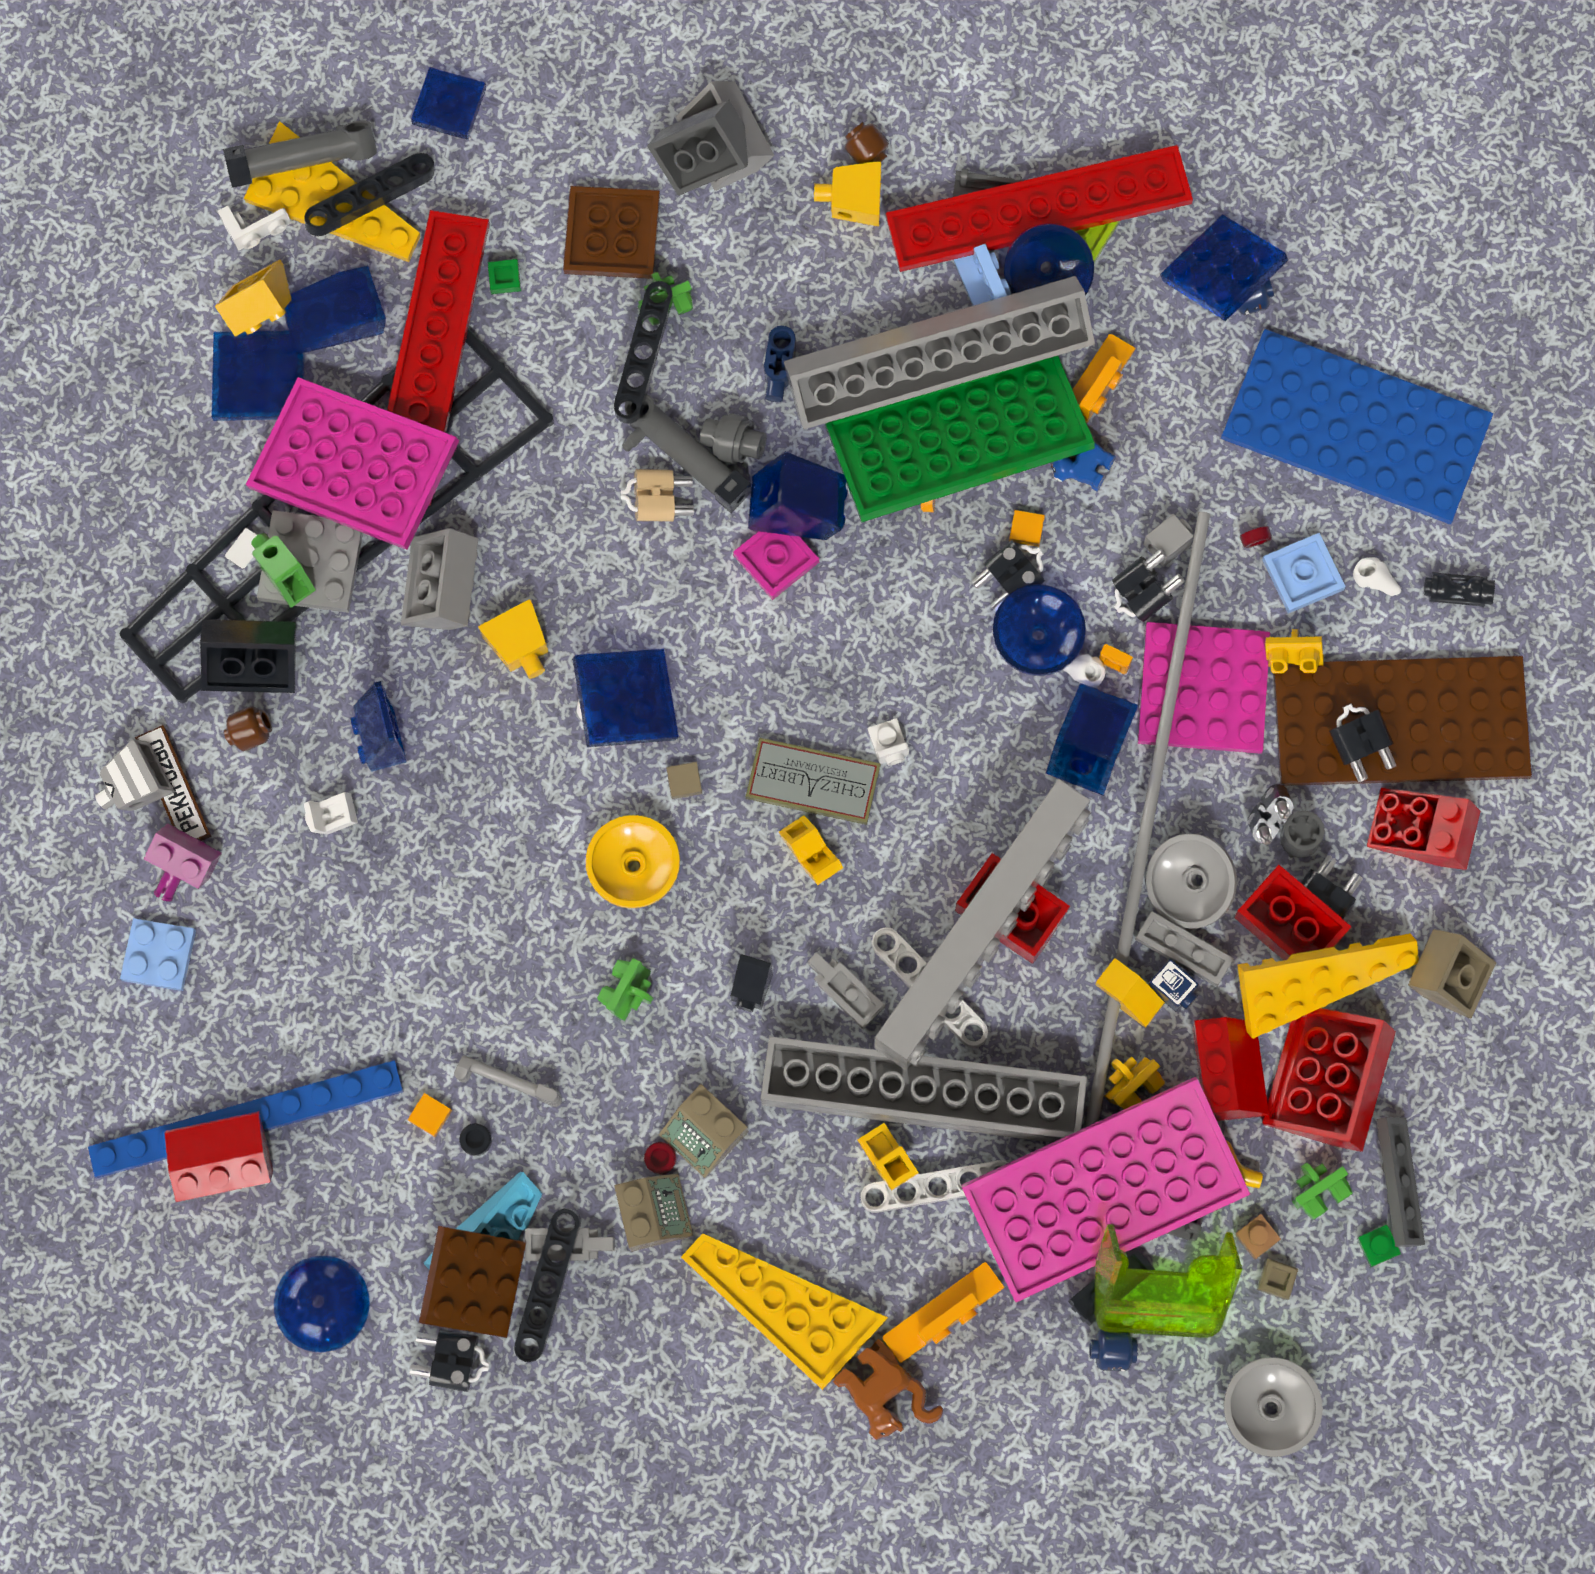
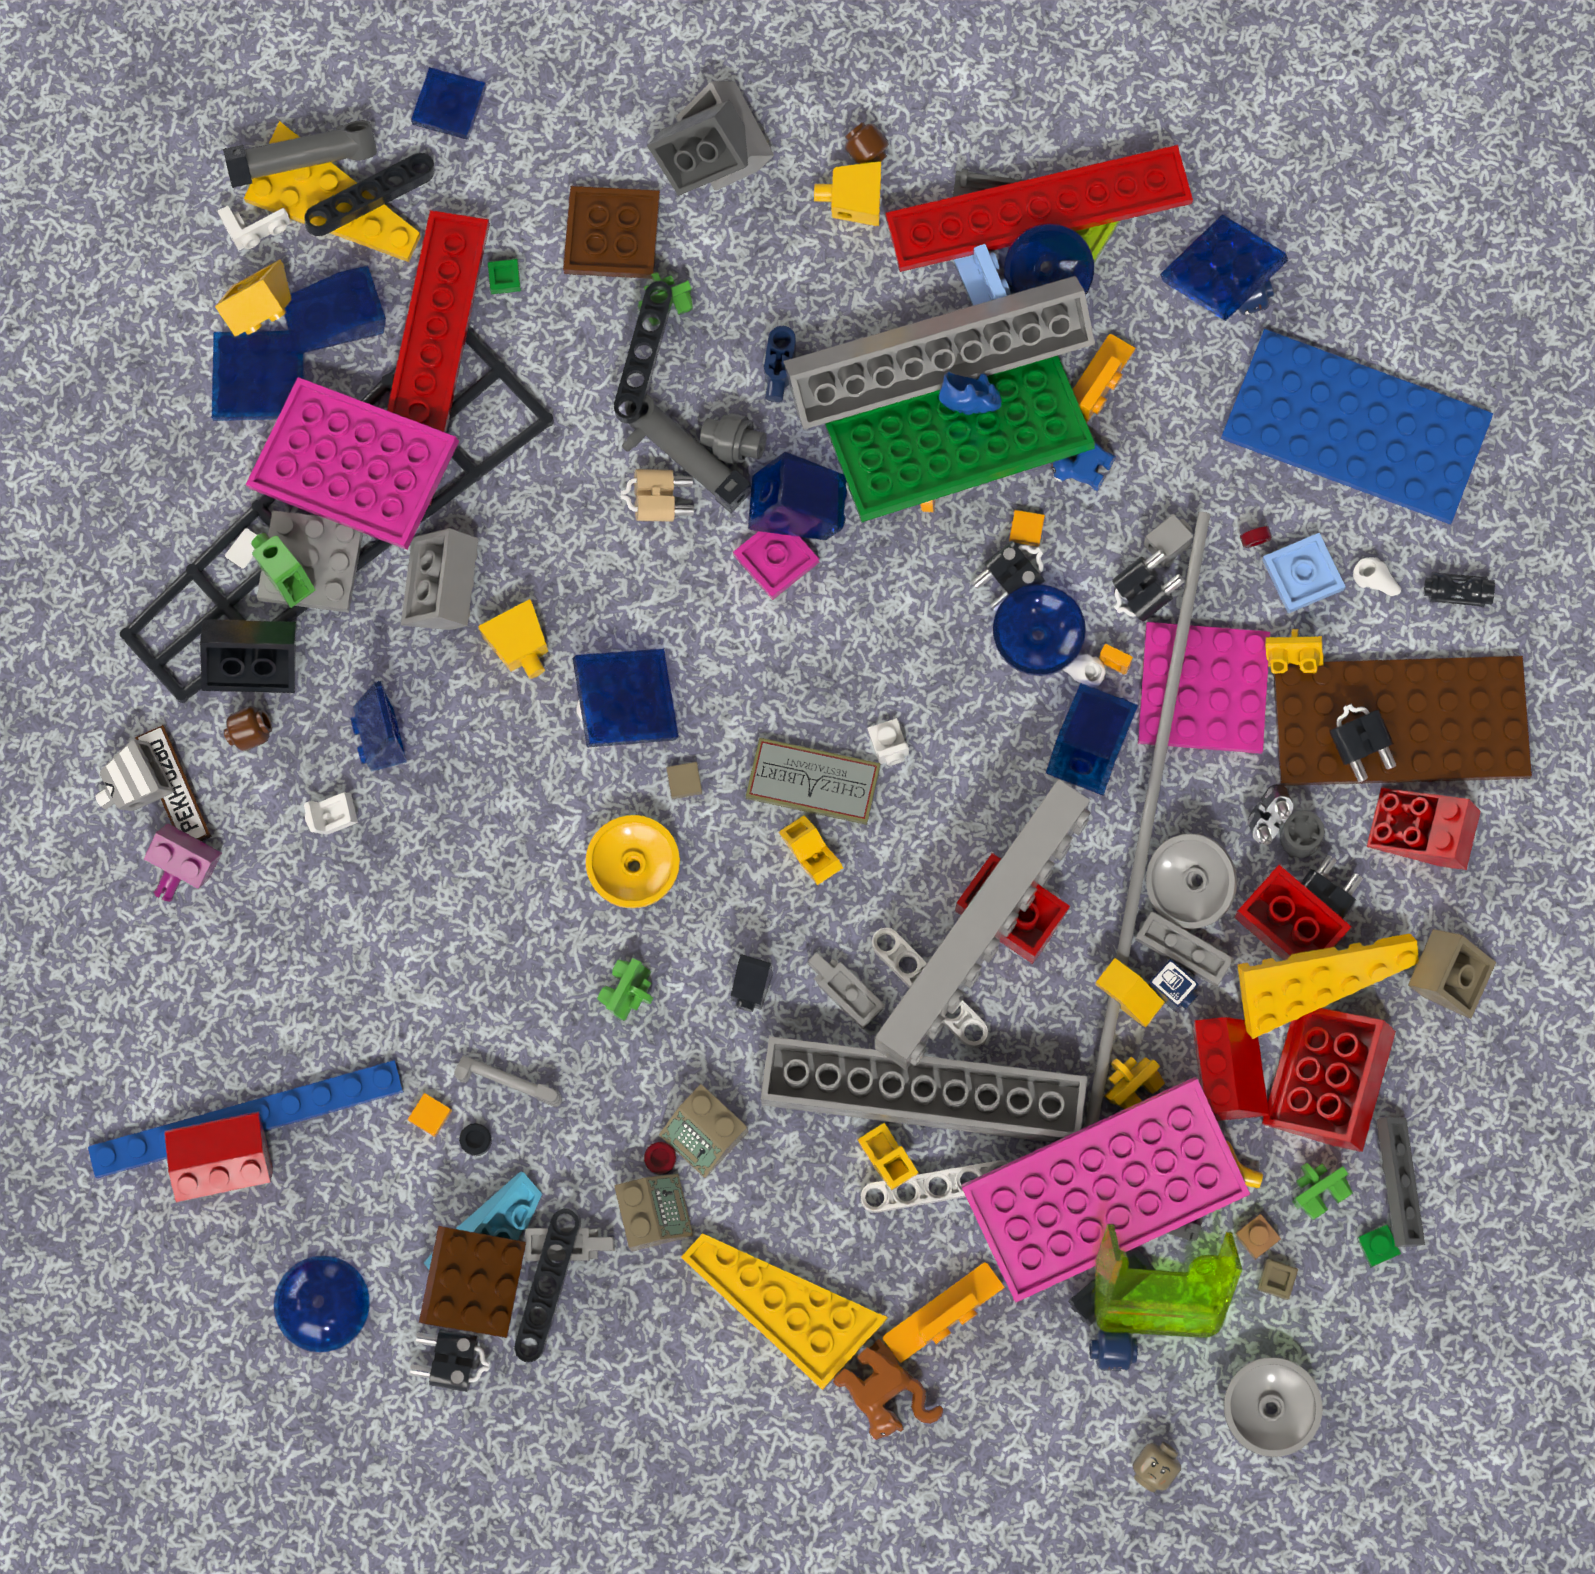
(158, 954): light blue plate -> none
(969, 394): none -> blue hair
(1156, 1467): none -> dark tan head

